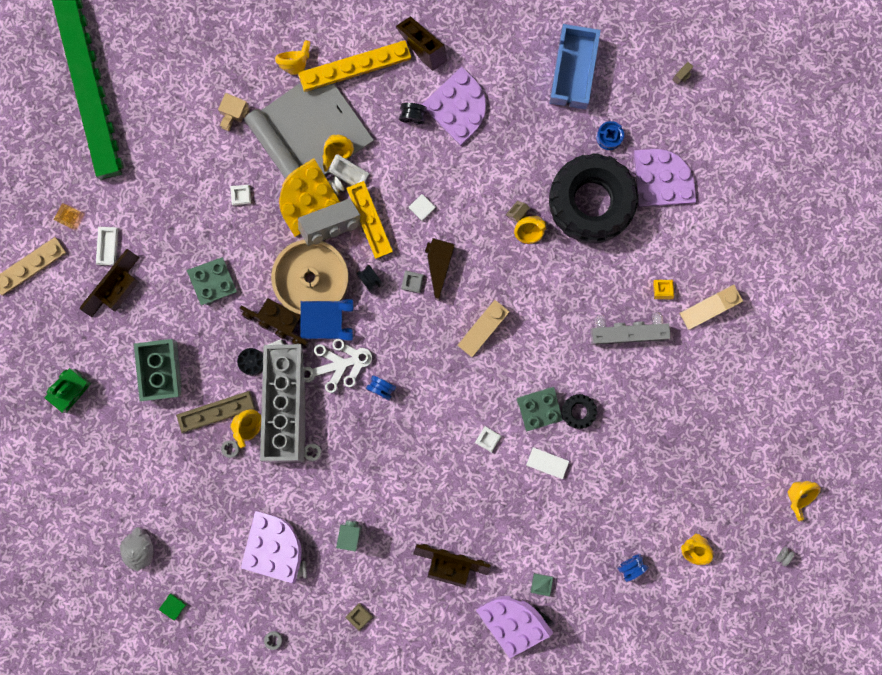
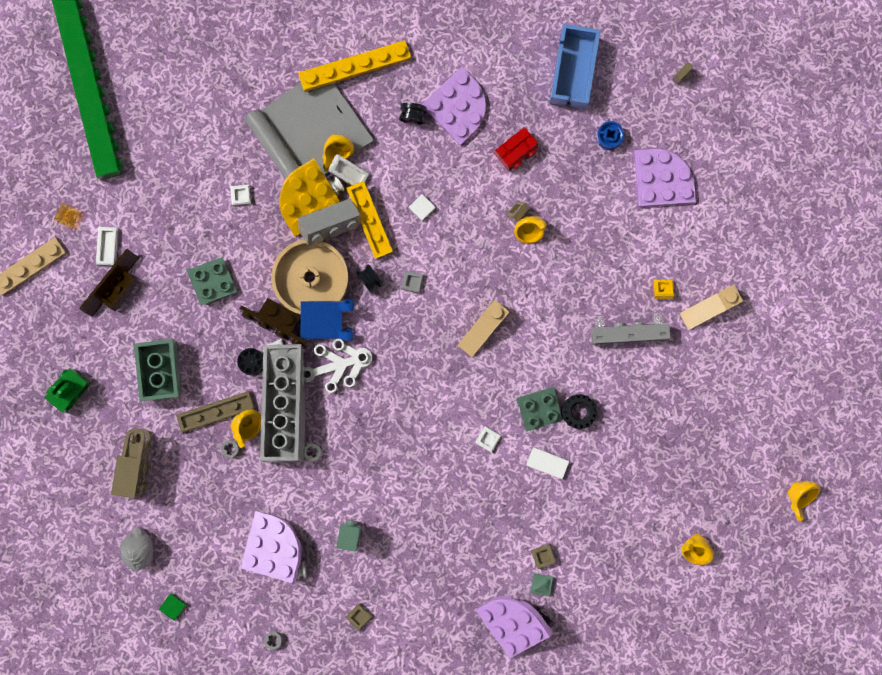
(133, 465): none -> dark tan brick
(233, 109): tan brick -> none
(297, 62): yellow hat -> none
(381, 387): blue wheel -> none
(423, 43): dark brown slope -> none
(438, 258): dark brown slope -> none
(450, 567): dark brown bracket -> none
(516, 149): none -> red brick
(543, 556): none -> dark tan plate
(601, 171): black tyre -> none
(633, 567): blue wheel -> none
(785, 556): light grey bush -> none

